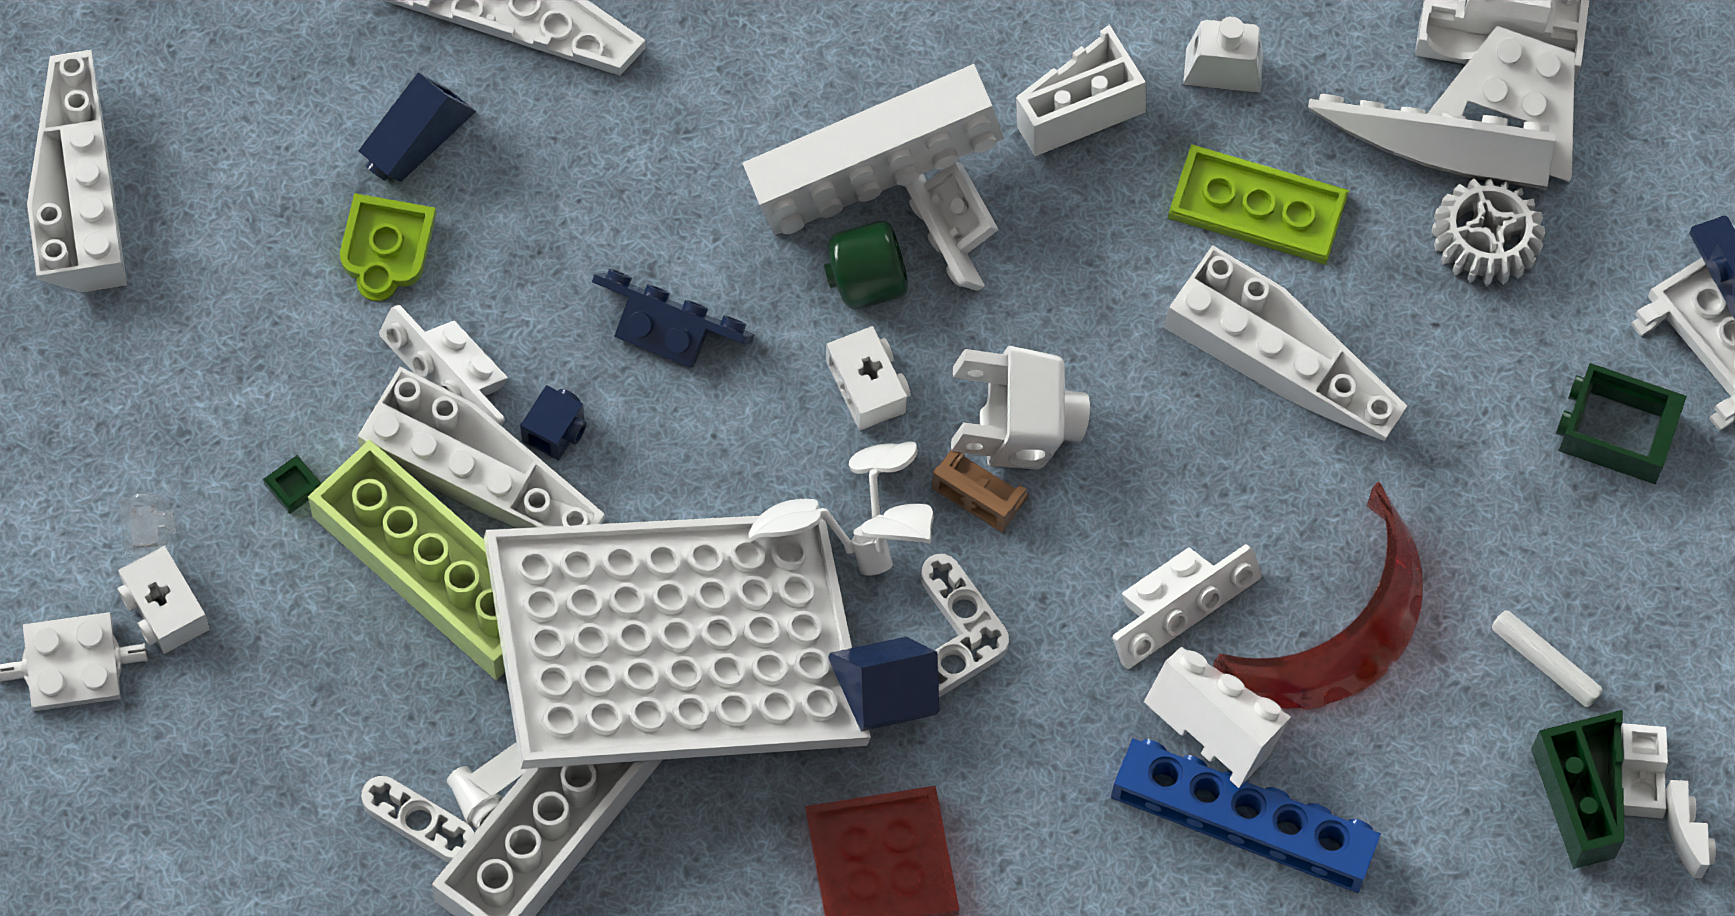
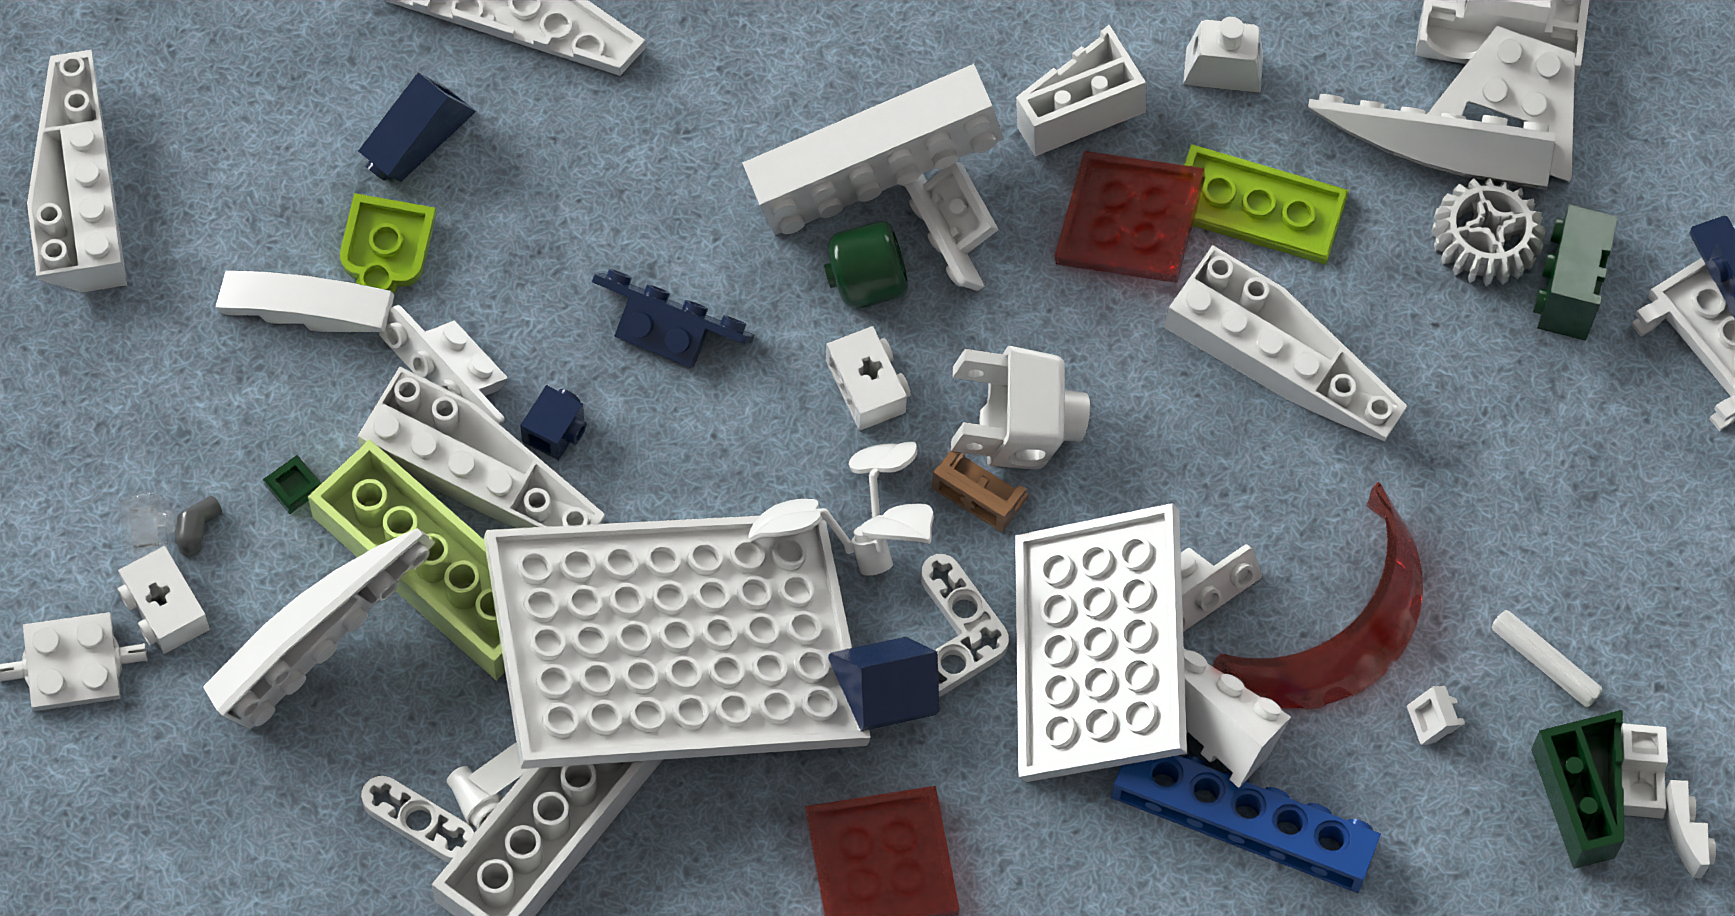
(191, 525): none -> dark grey arm
(305, 300): none -> white slope
(308, 630): none -> white wedge
(1100, 644): none -> white plate
(1130, 216): none -> clear red plate
(1434, 715): none -> white tile
(1575, 272): none -> wedge
(1635, 394): dark green window -> none

